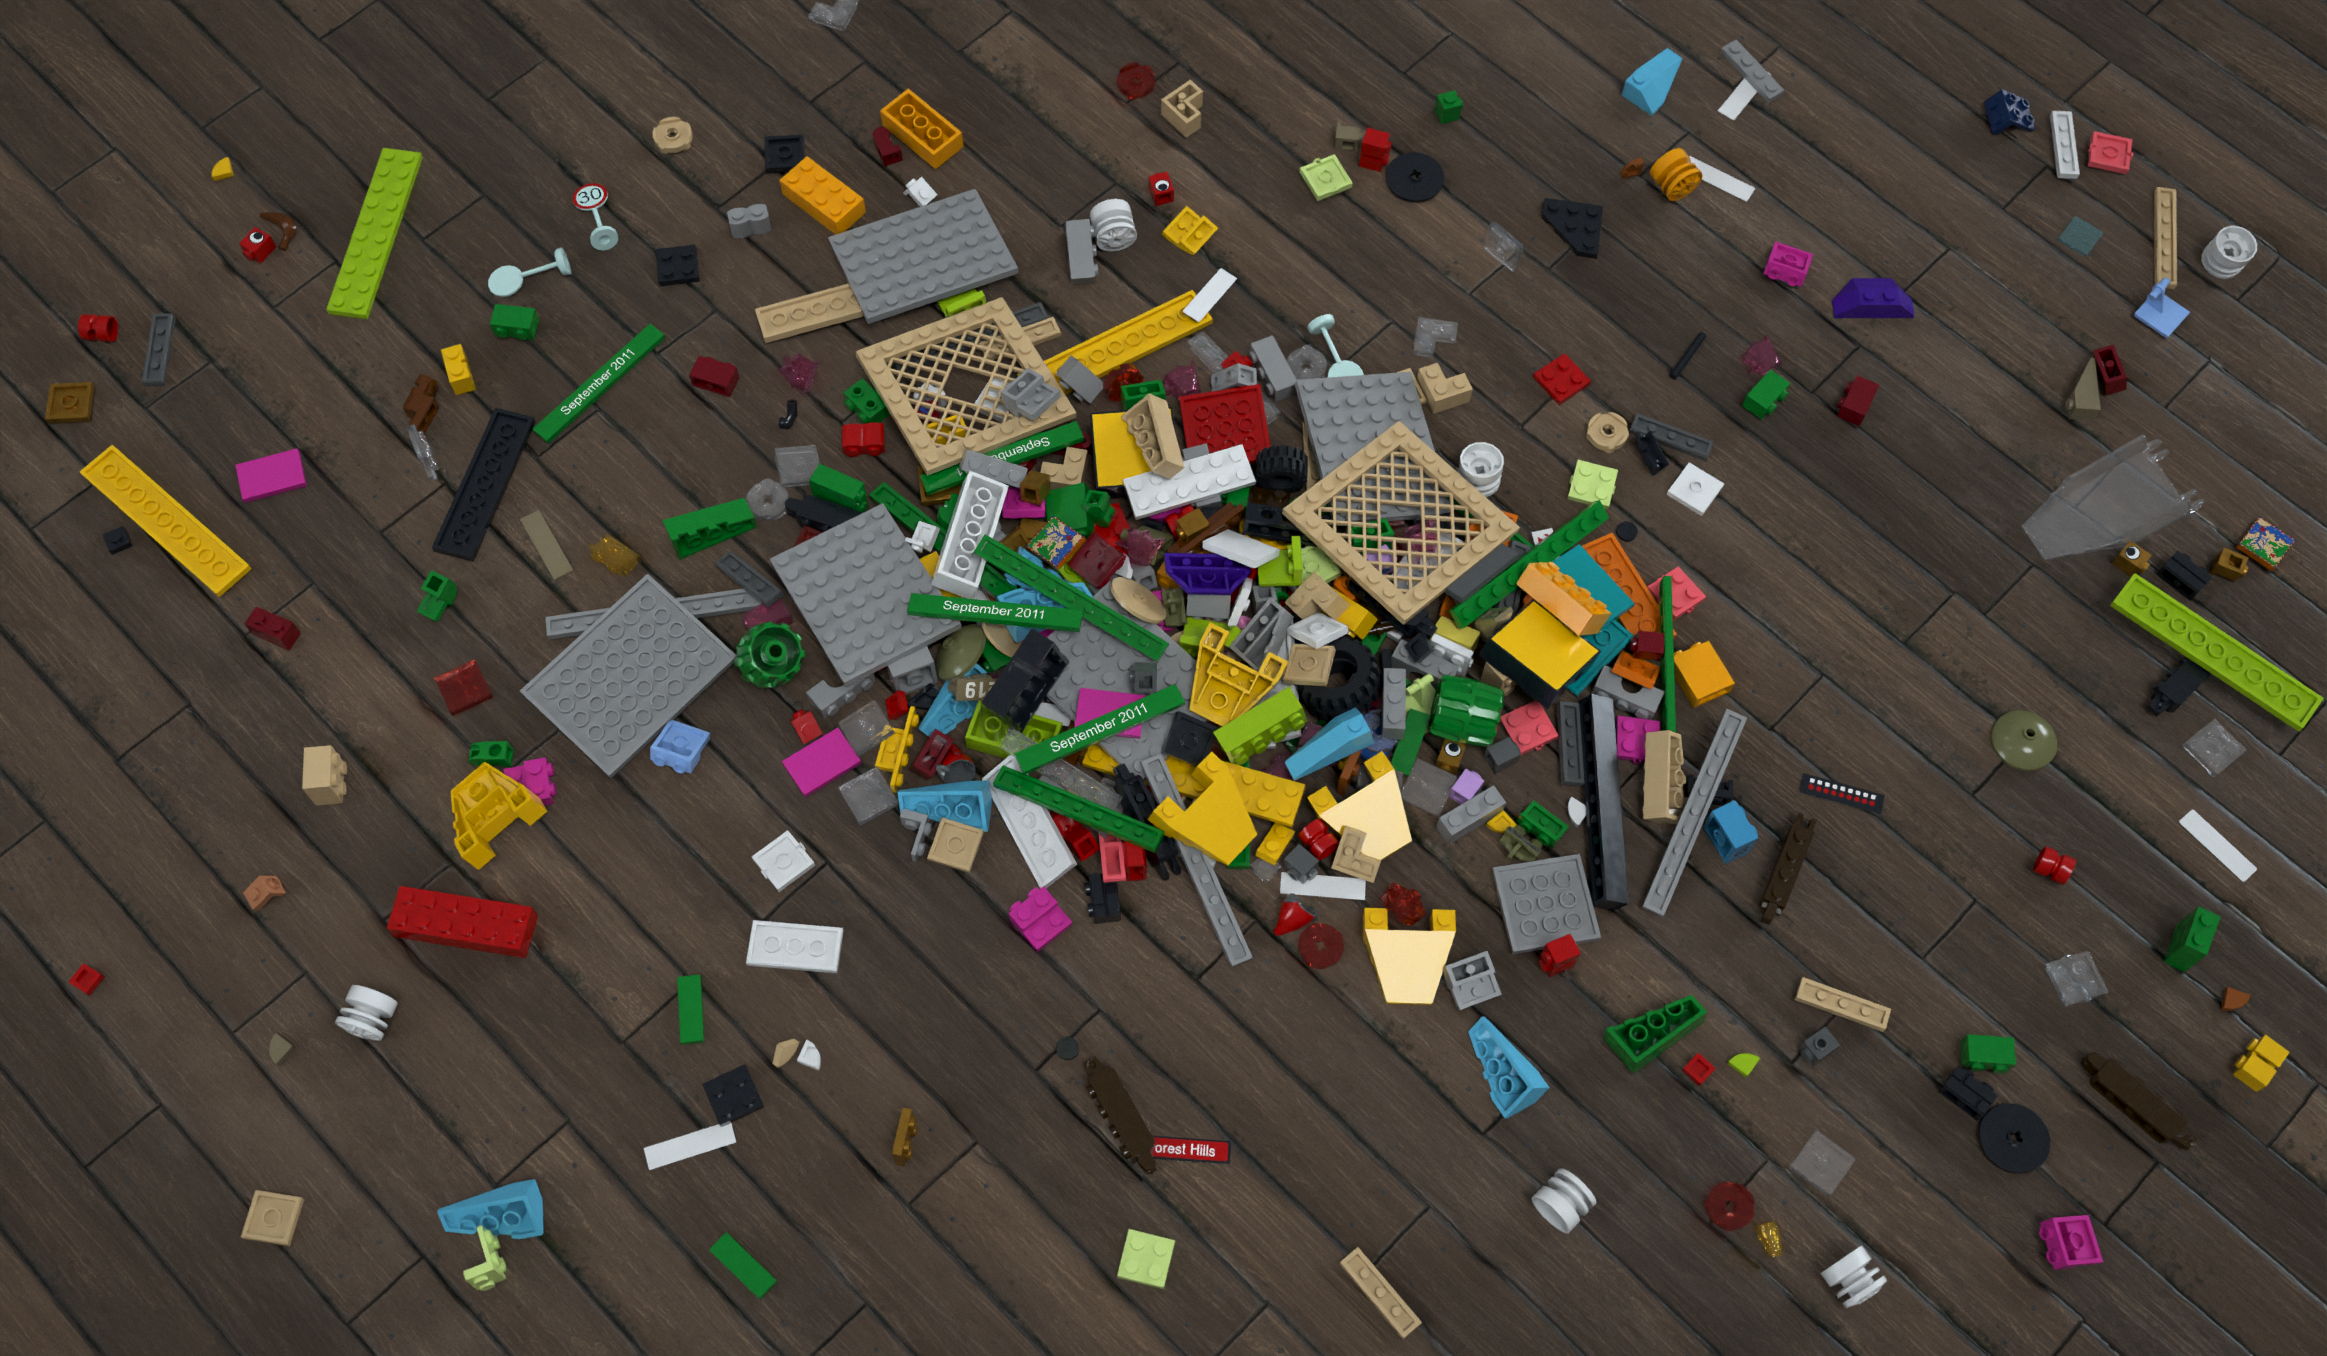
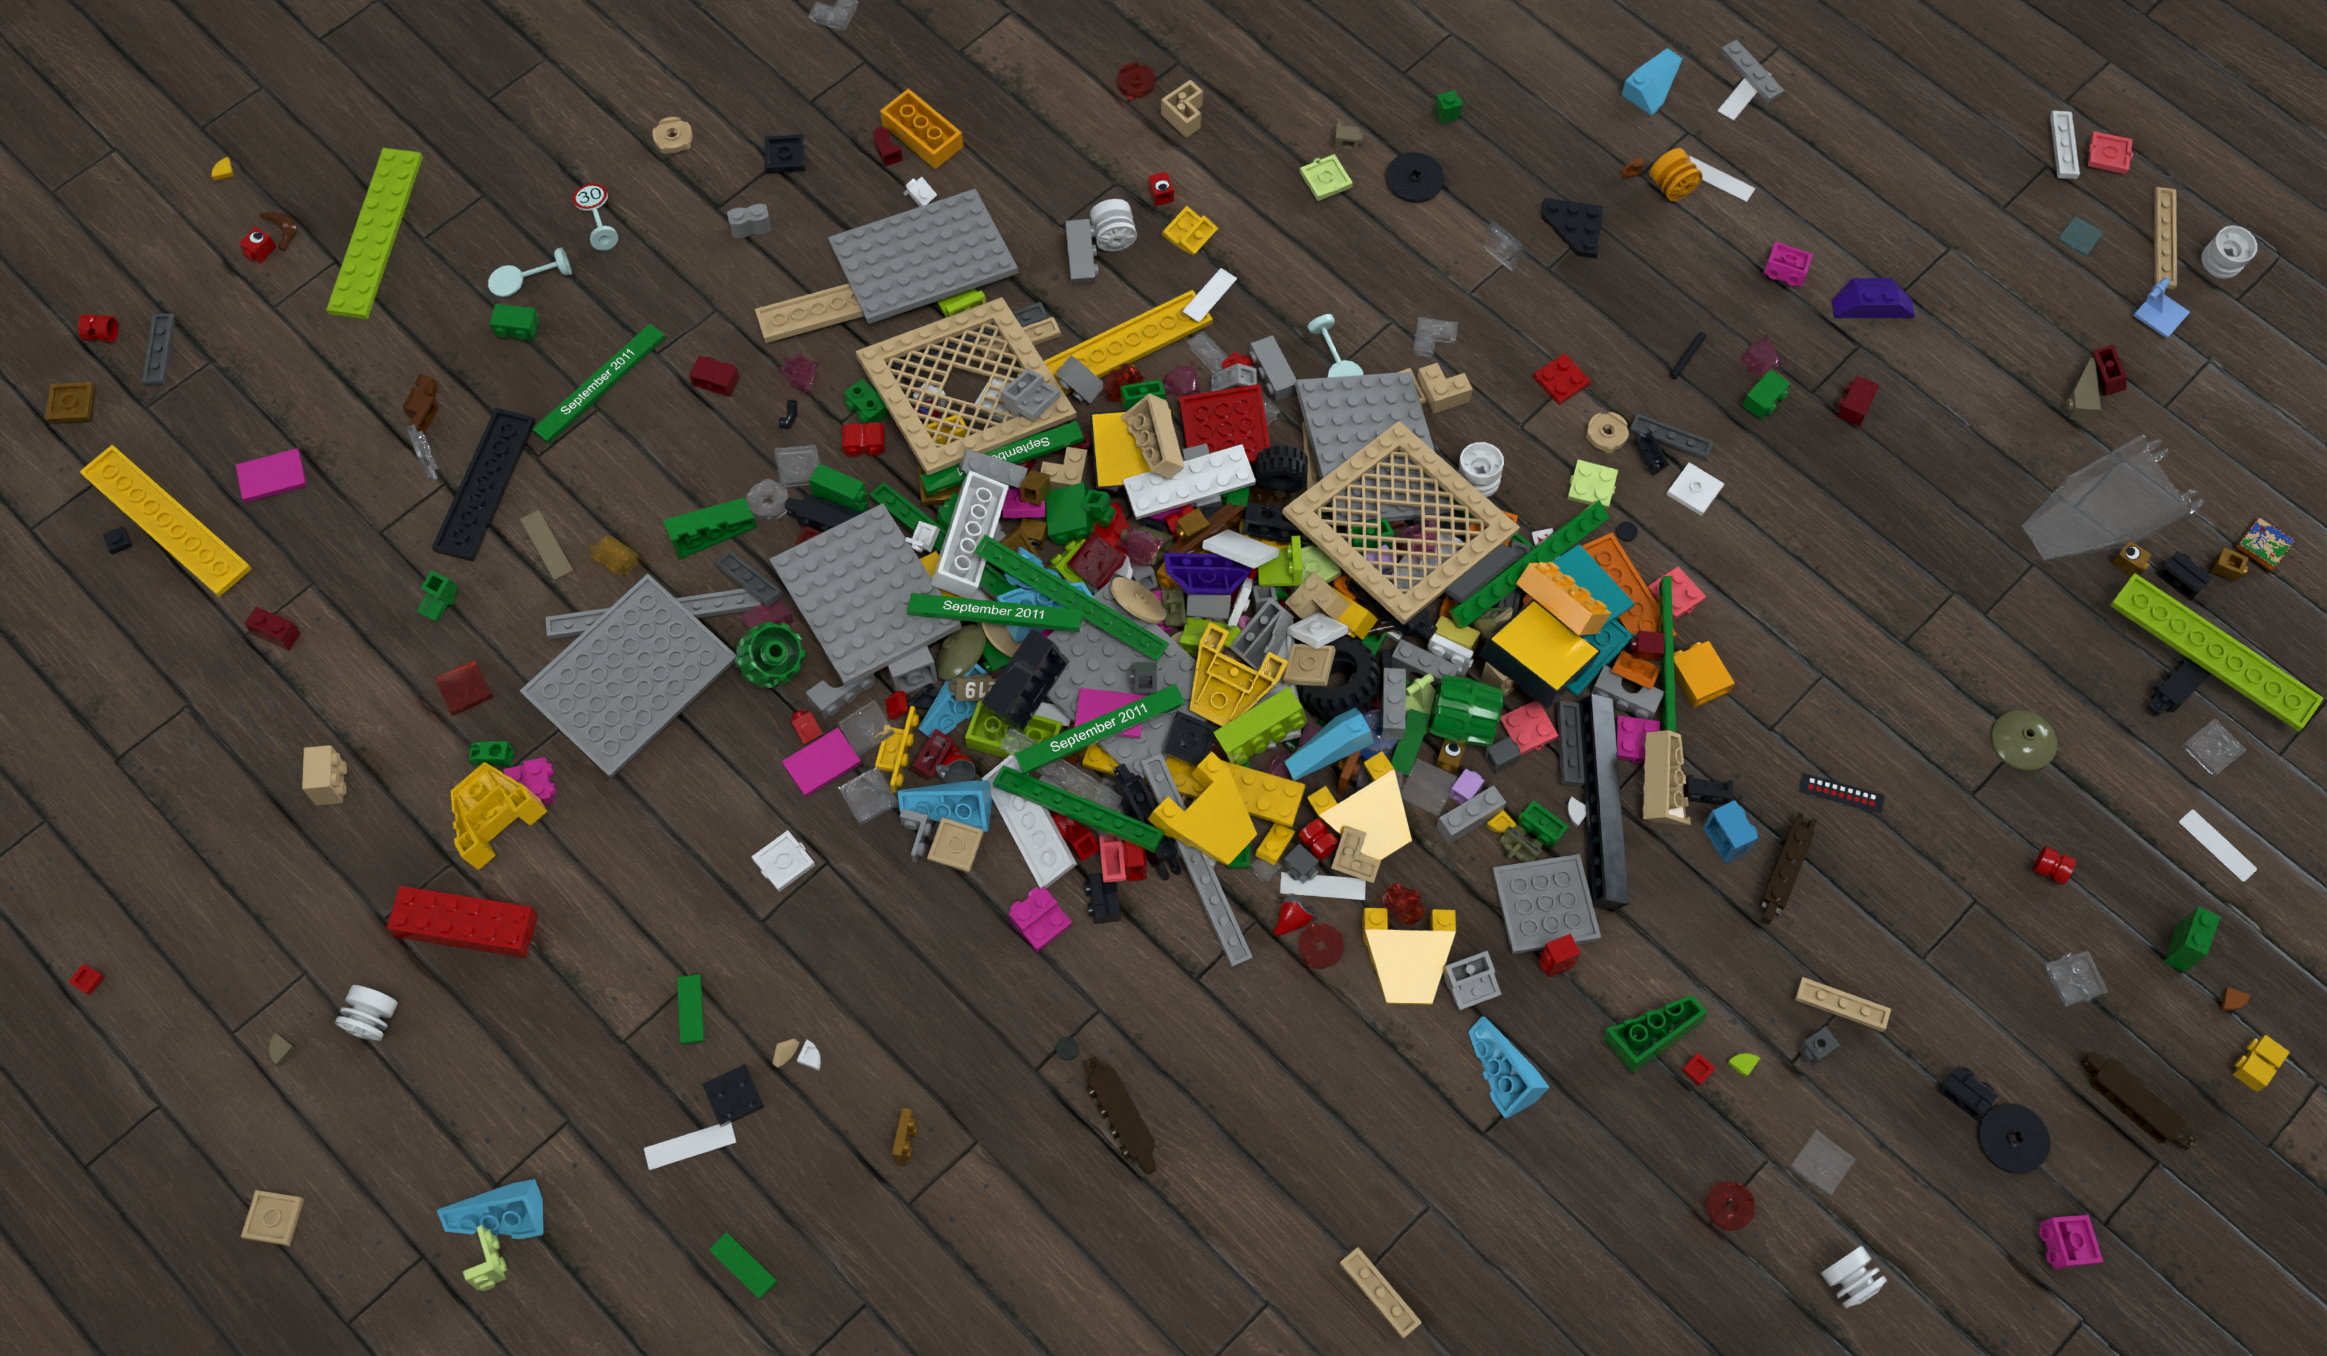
(263, 890): nougat bracket -> none
(458, 369): yellow piece -> none
(677, 265): black plate -> none
(679, 746): light blue plate -> none
(794, 946): white tile -> none
(822, 196): light orange brick -> none
(1055, 543): tile -> none
(1146, 1259): yellowish green plate -> none
(1192, 1150): red sticker -> none
(1309, 356): clear plate -> none
(1375, 150): red piece -> none
(1419, 647): black plate -> none
(1564, 1200): white wheel -> none
(1694, 813): light grey plate -> none
(1770, 1238): clear yellow cone -> none
(1988, 1052): green brick -> none
(2008, 109): dark blue bracket -> none

